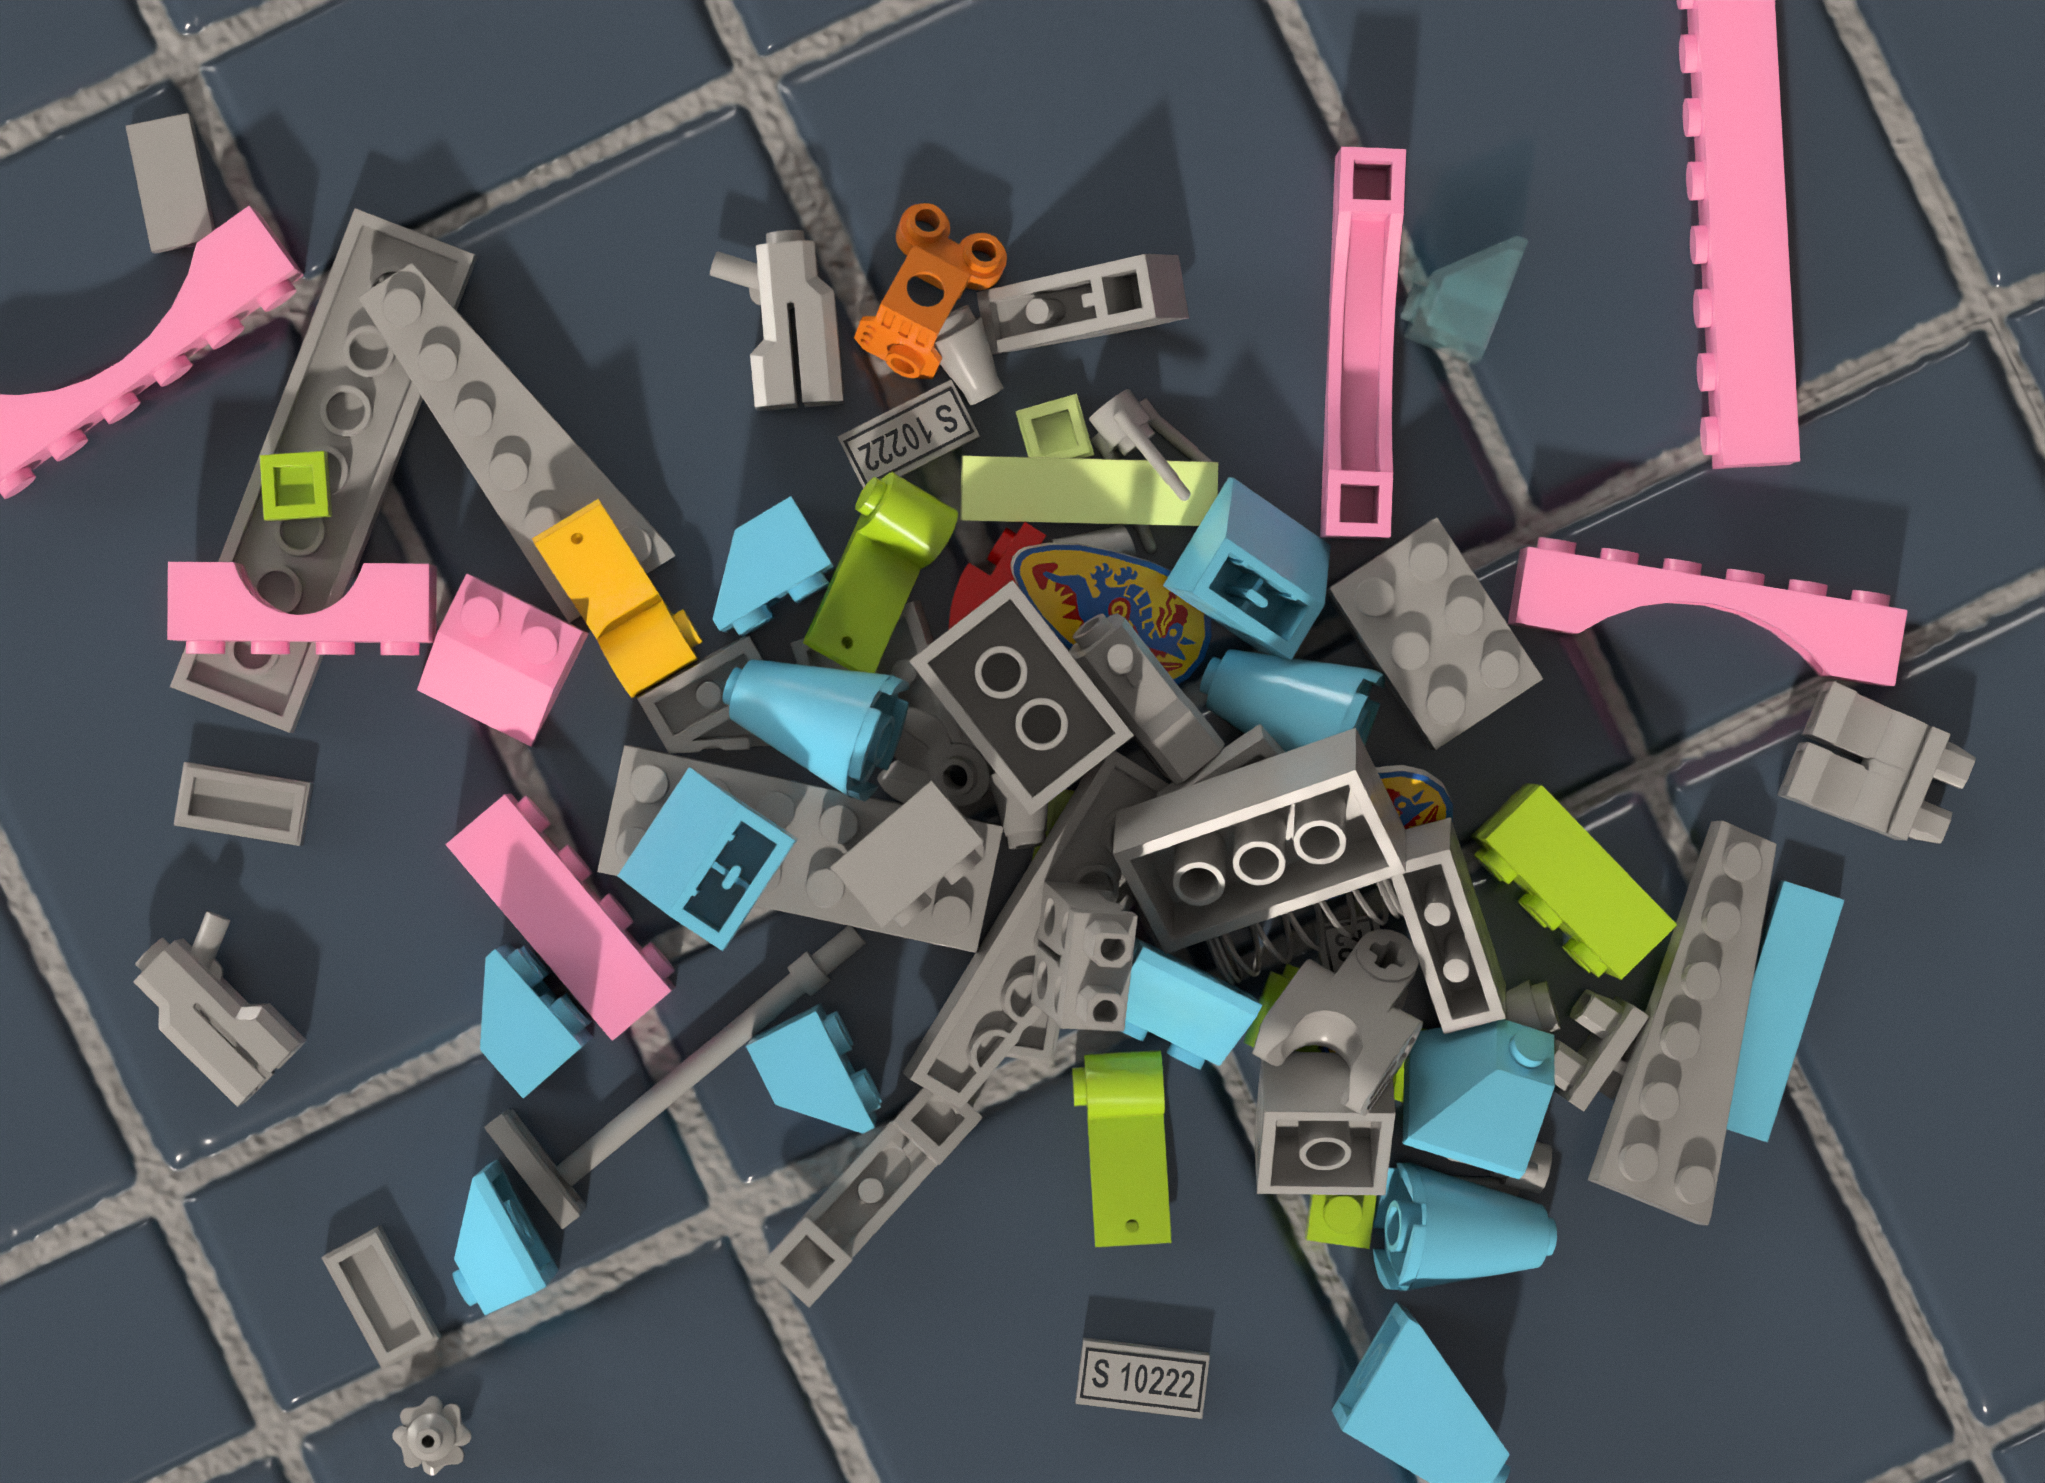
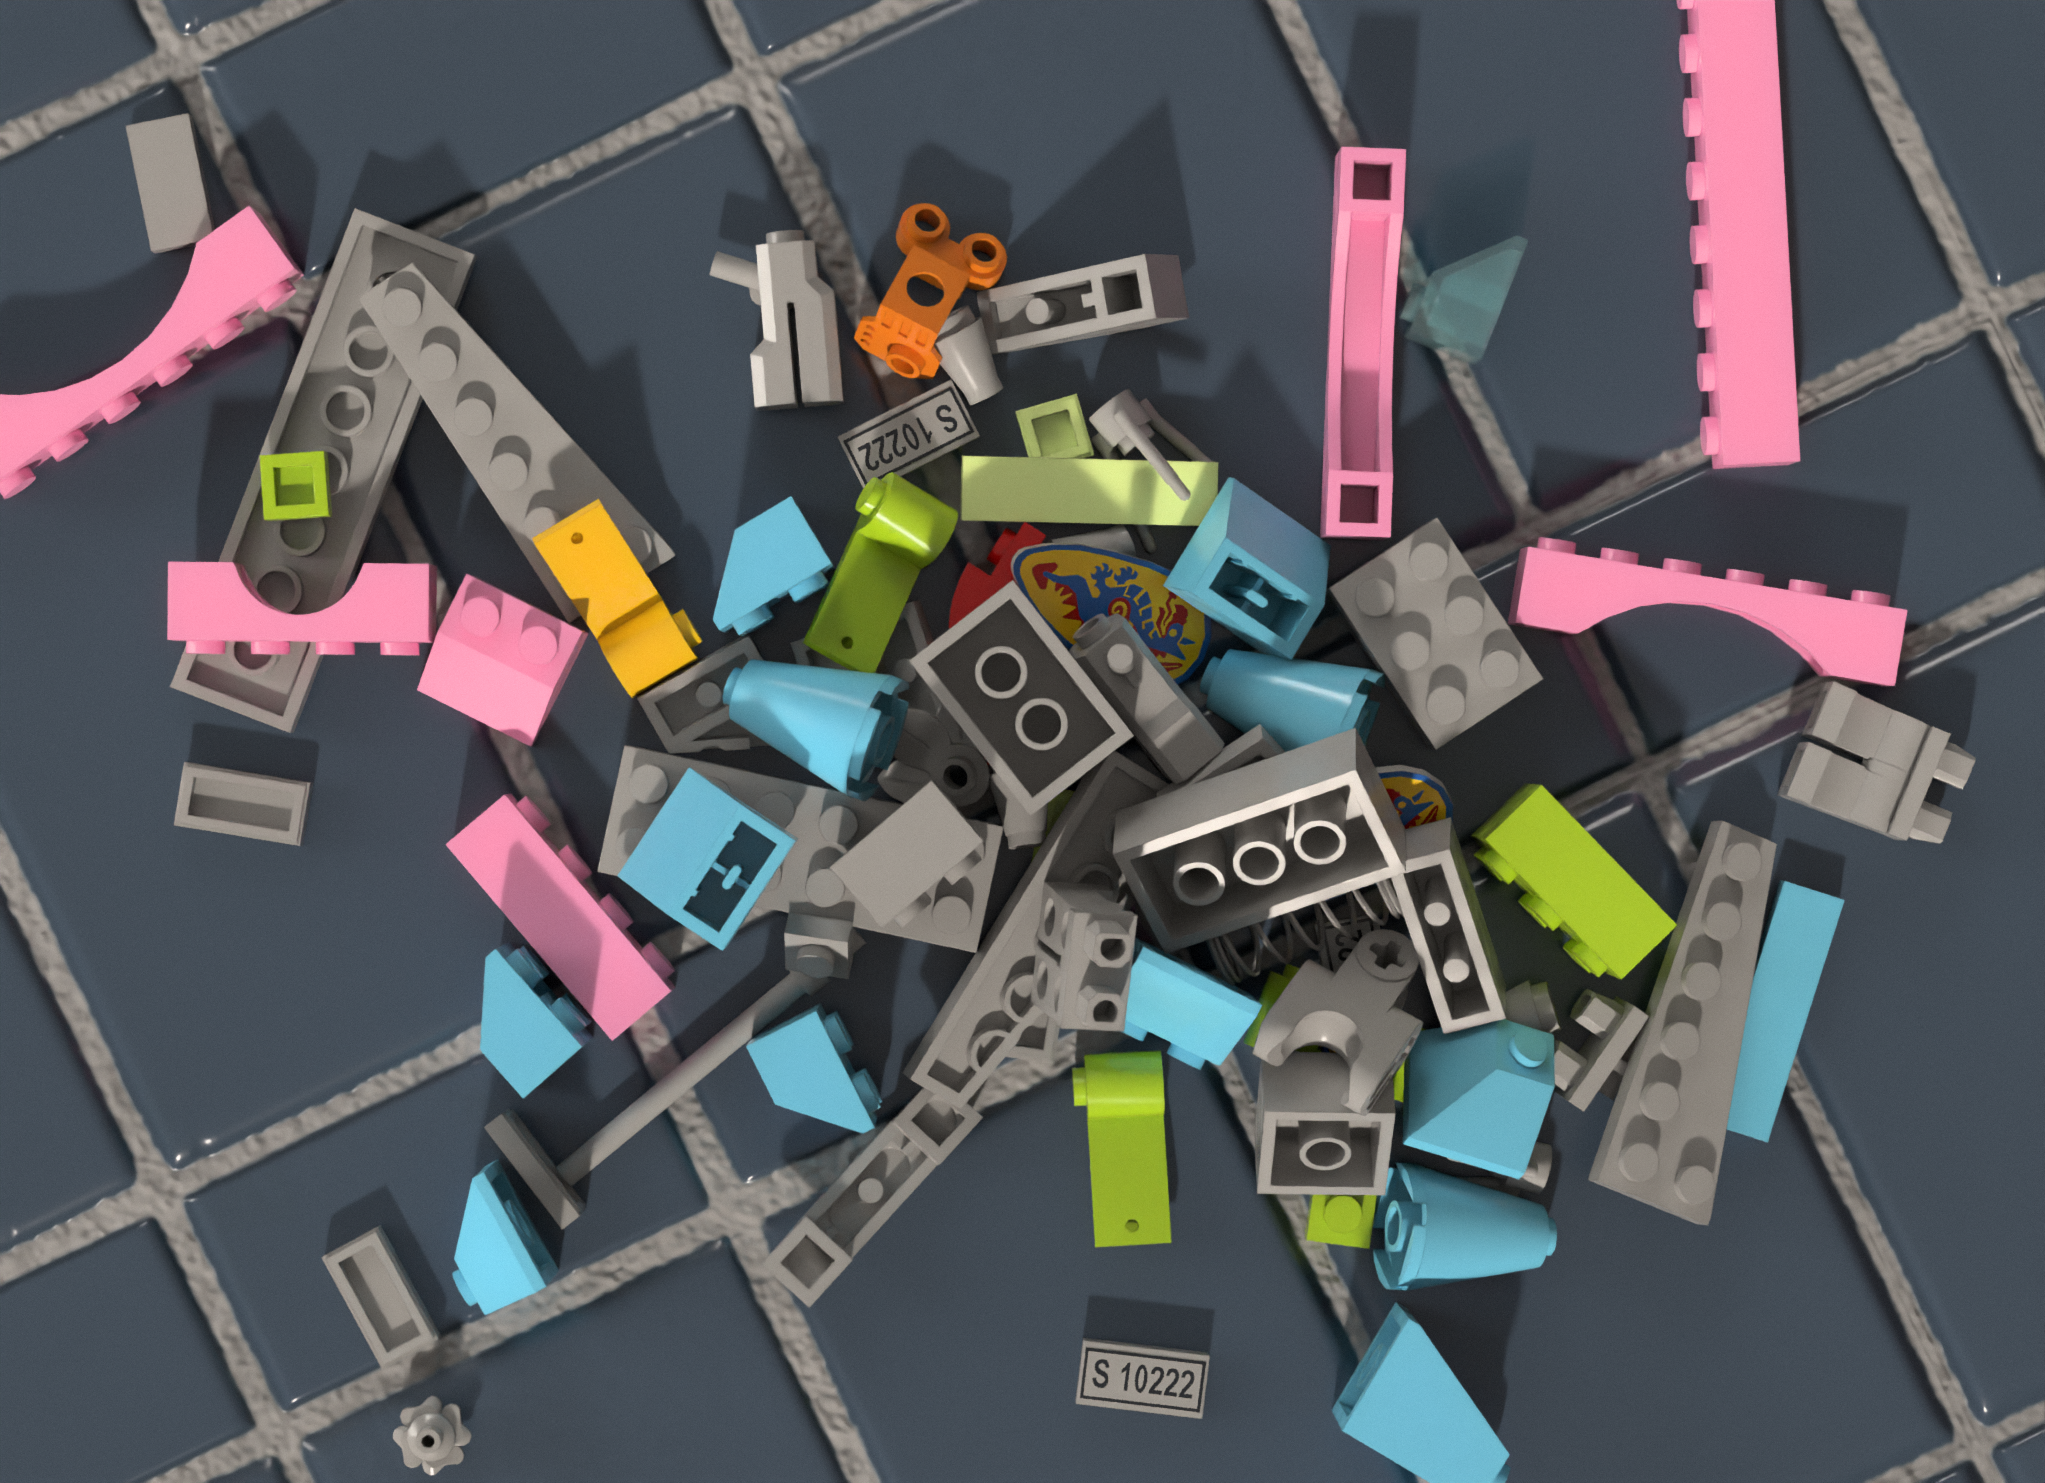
(209, 1019): light grey piece -> none
(818, 946): none -> light grey plate

